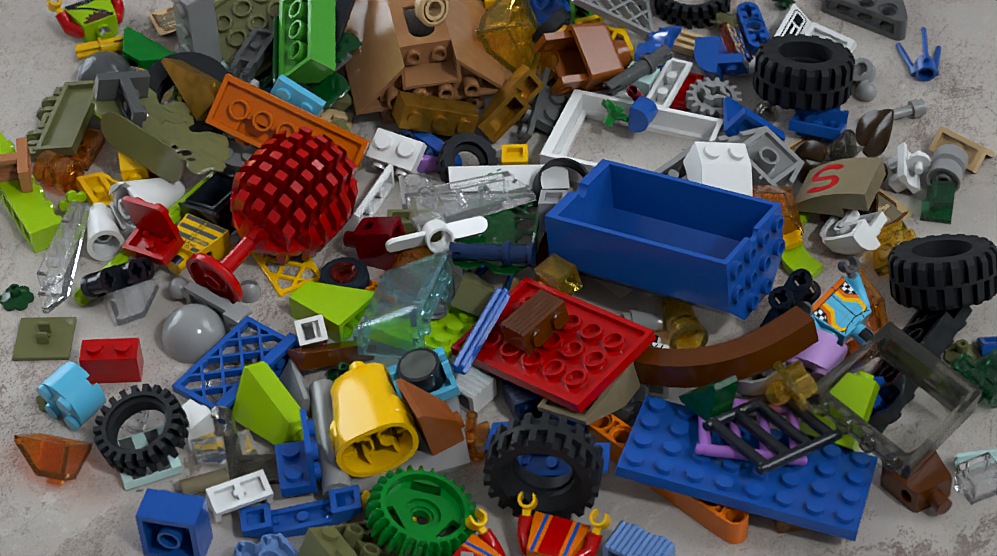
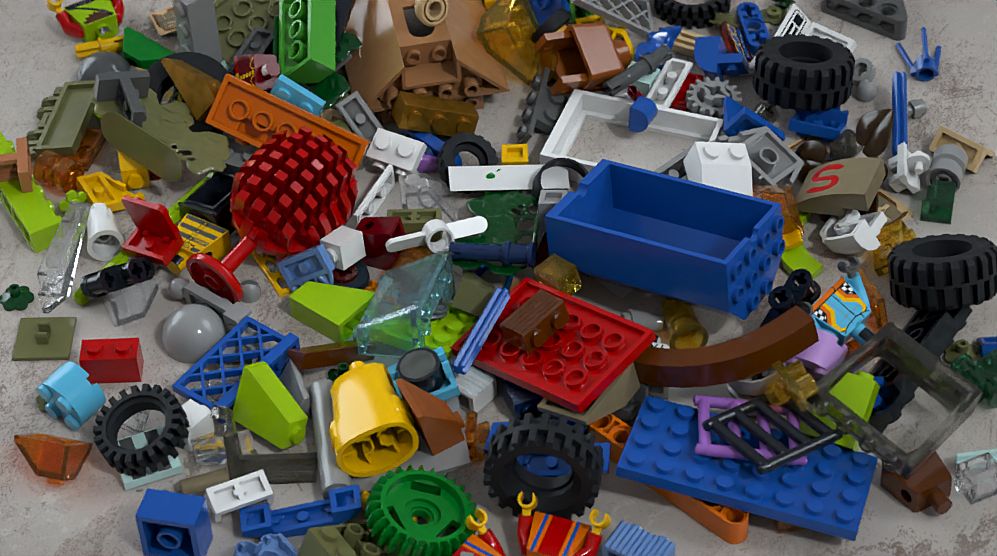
(150, 190): white cone -> none
(257, 70): none -> dark red torso
(296, 464): blue bracket -> none
(306, 266): none -> medium blue plate
(311, 331): white leg -> none
(344, 246): none -> white brick
(358, 116): none -> light grey slope
(469, 199): clear wedge -> none
(510, 103): pearl gold slope -> none
(614, 113): green plant -> none
(711, 398): dark green slope -> none
(773, 15): none -> olive plant
(899, 105): none -> blue axle

